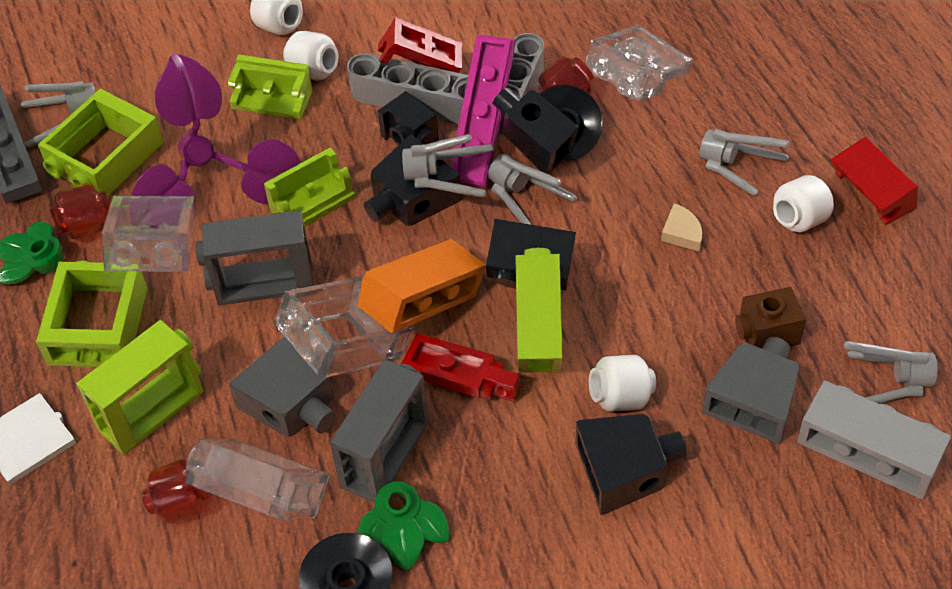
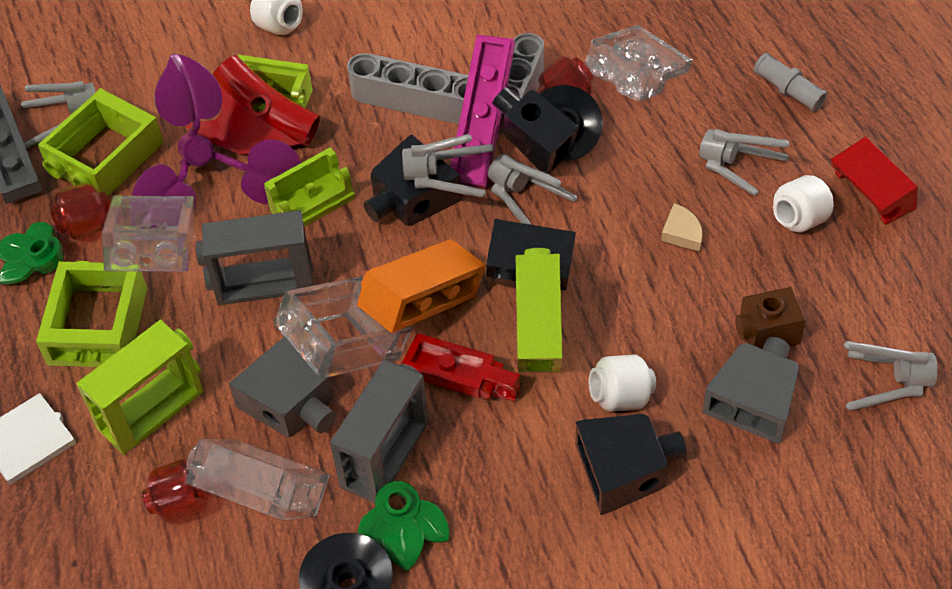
(242, 124): none -> red pin
(314, 50): white head -> none
(405, 117): black brick -> none
(420, 46): red hinge -> none
(790, 82): none -> light grey pin
(873, 439): light grey brick -> none

